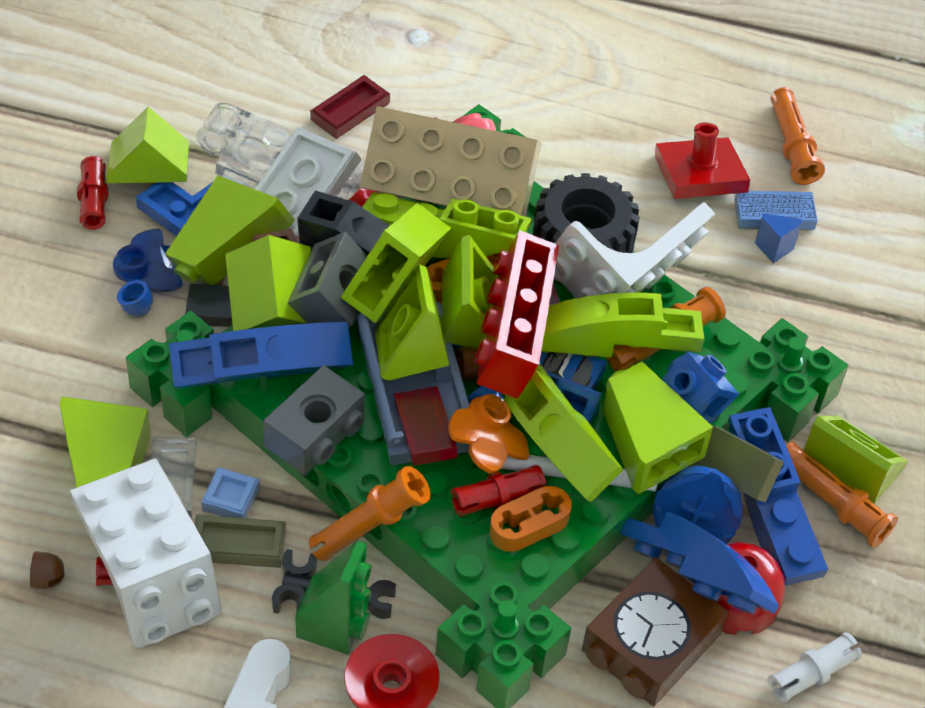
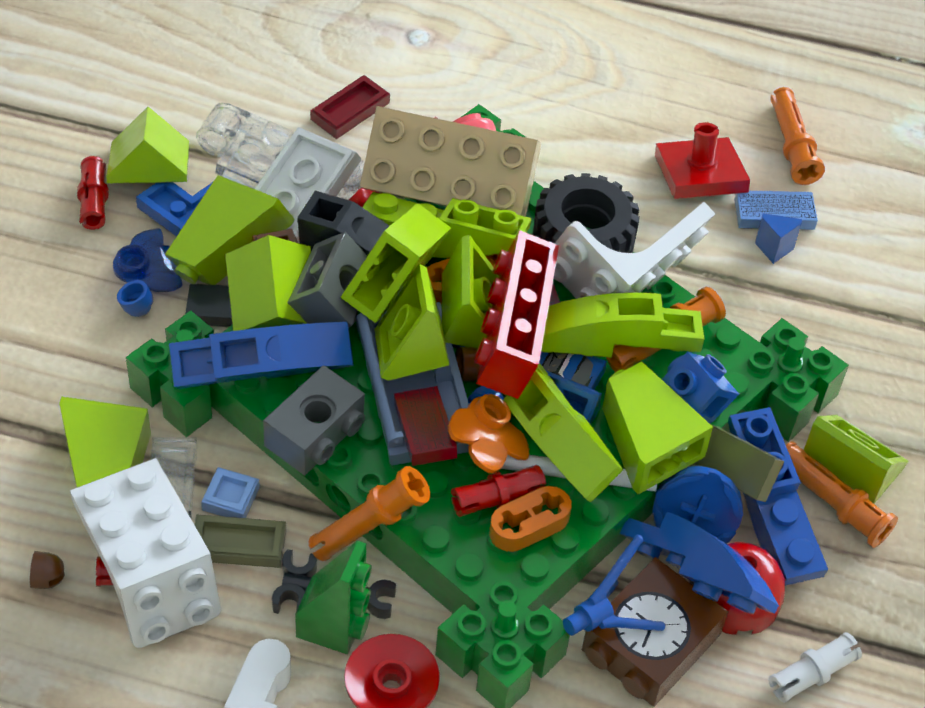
(597, 608): none -> blue plant

